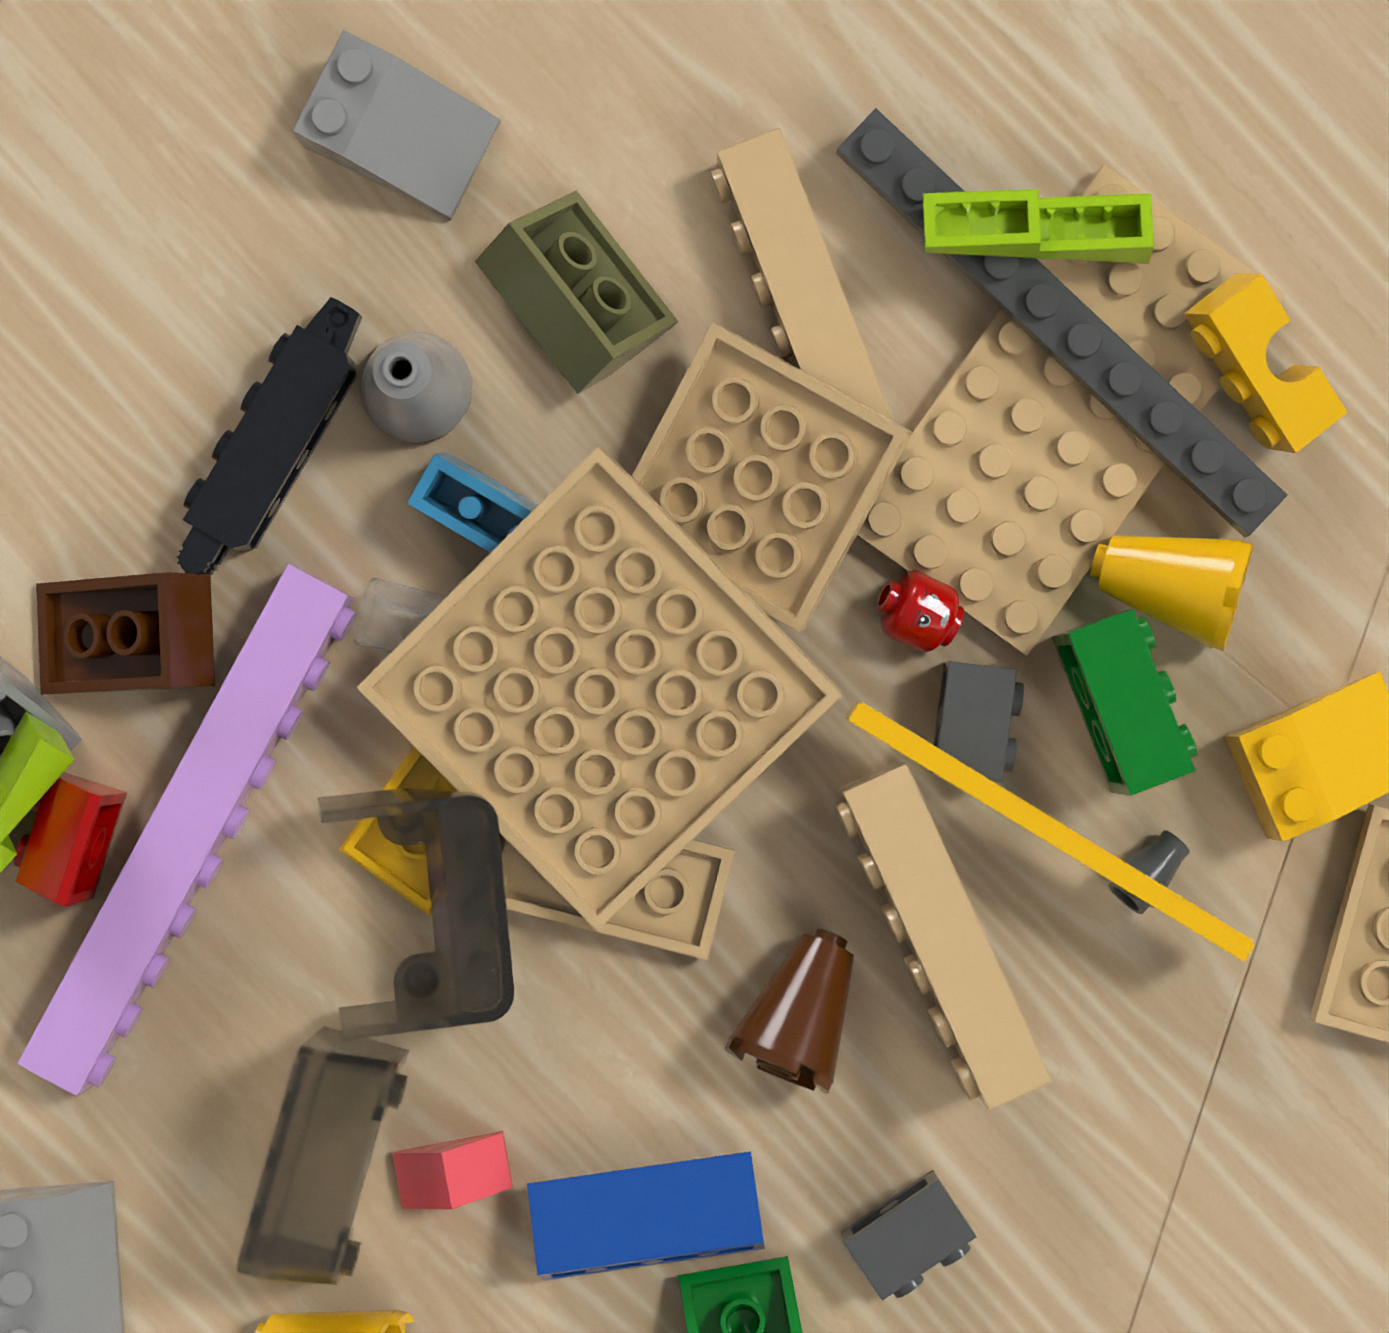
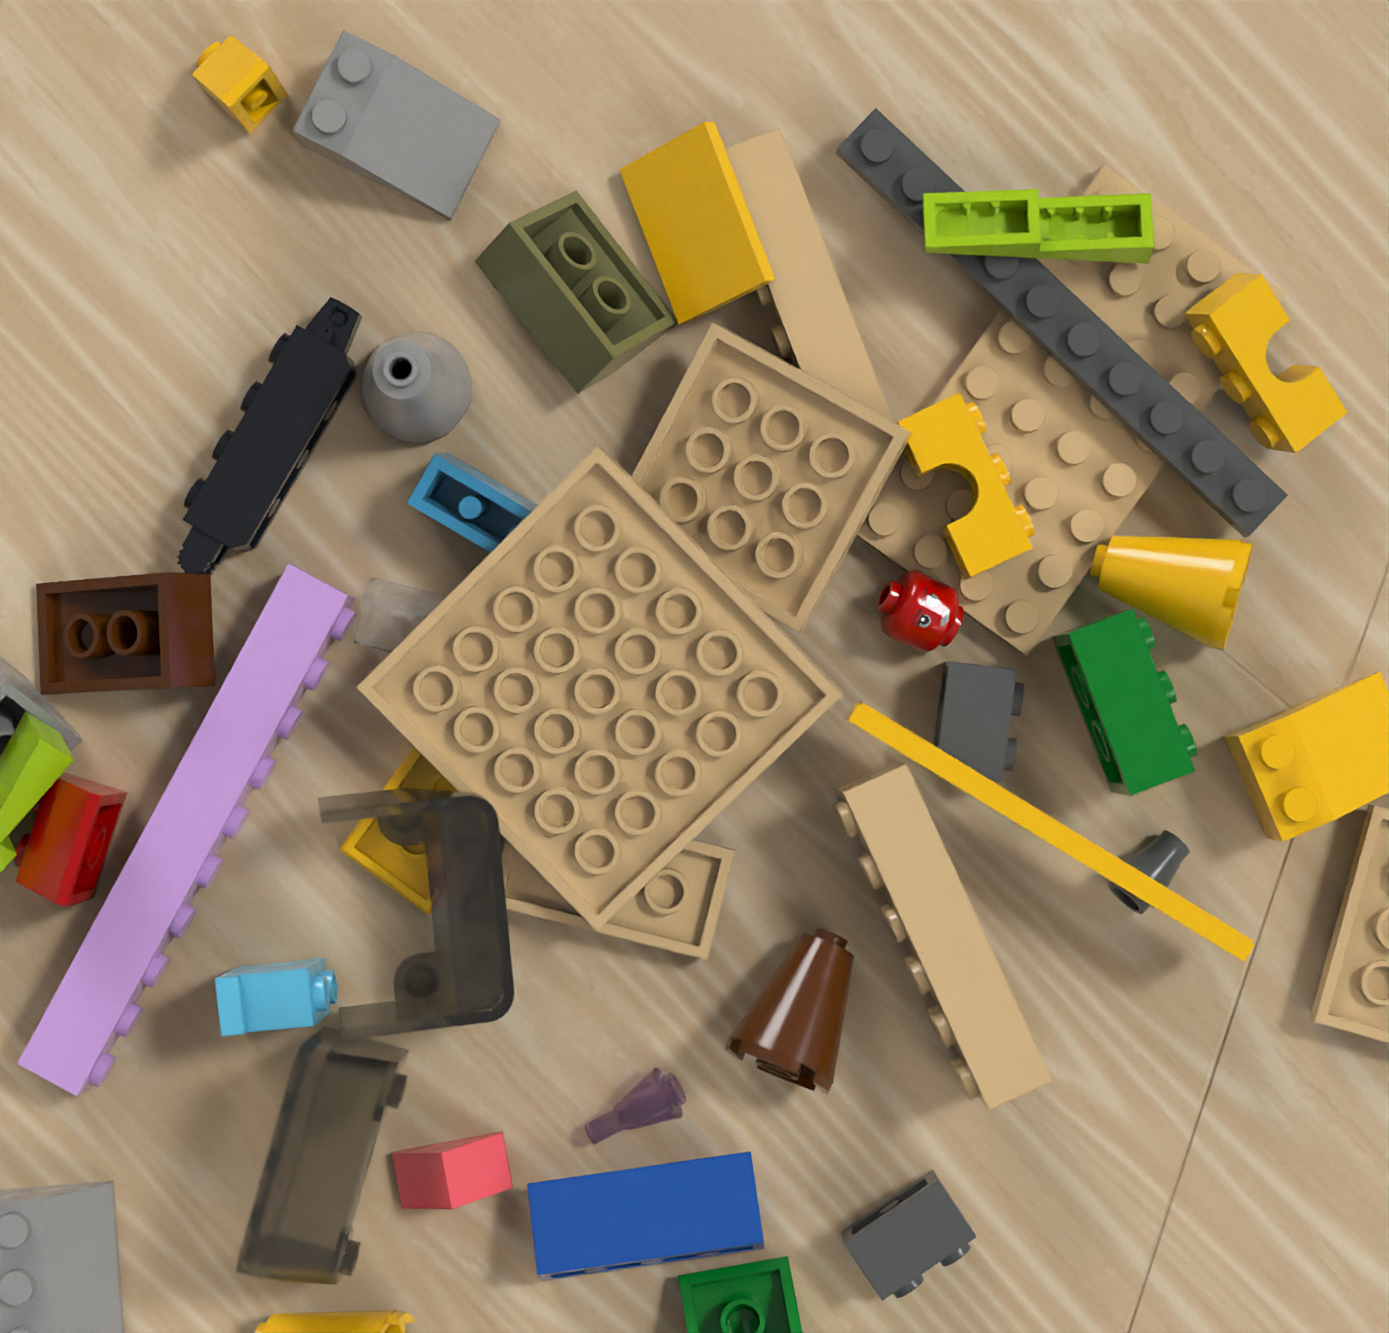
(239, 82): none -> yellow slope
(275, 996): none -> medium azure hips
(650, 1102): none -> clear purple cone
(697, 223): none -> yellow tile
(951, 439): none -> yellow arch

